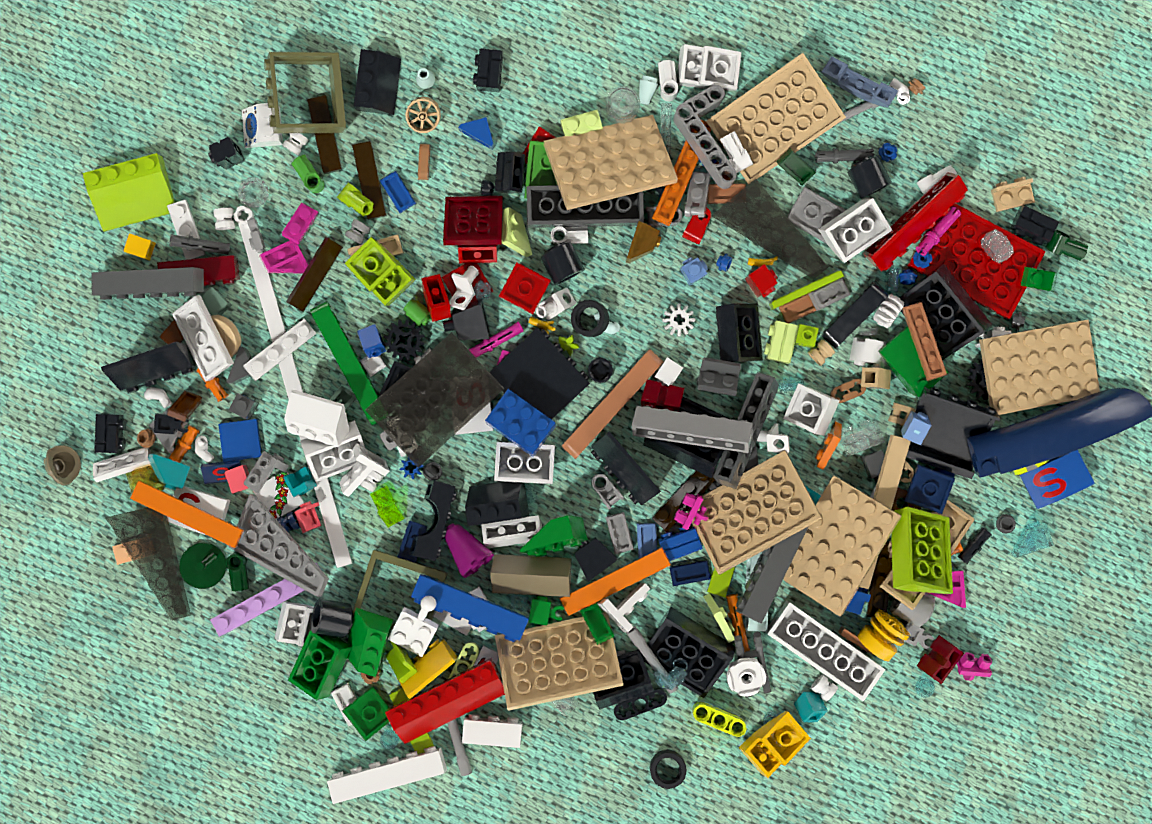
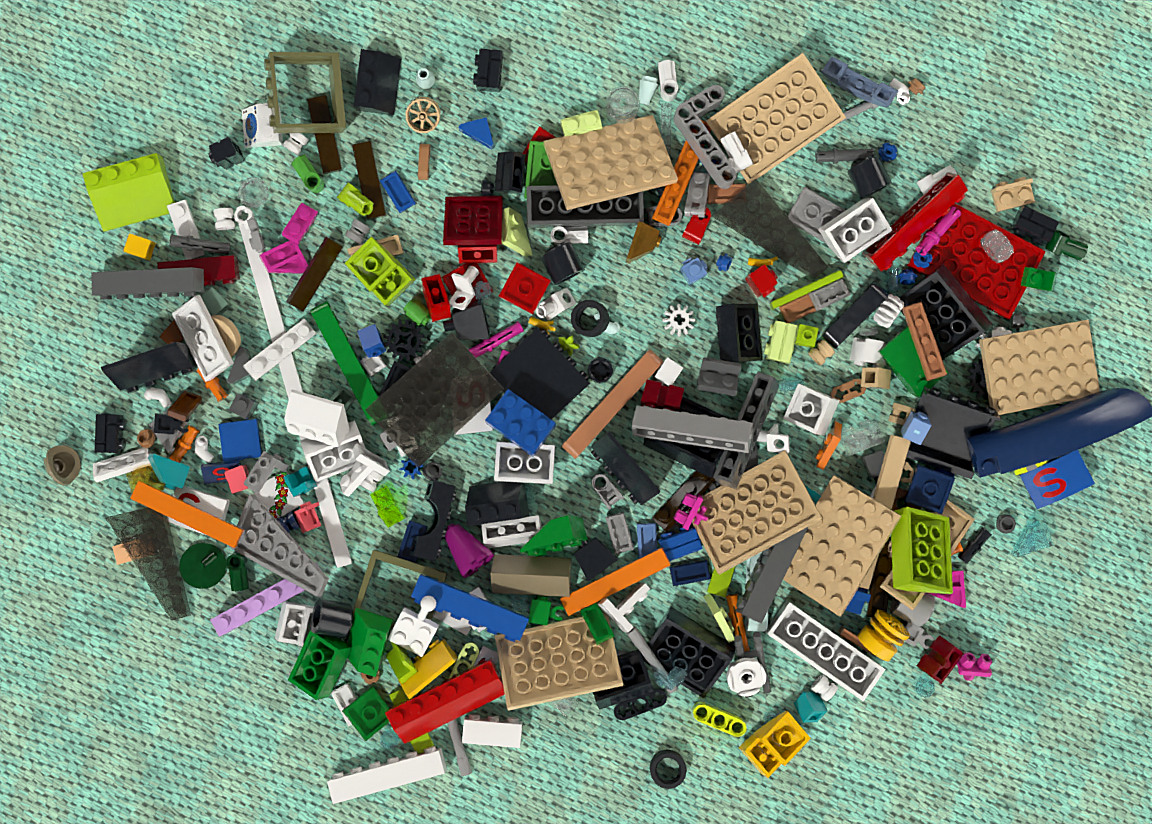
(708, 67): white slope -> none
(796, 166): dark green tile -> none

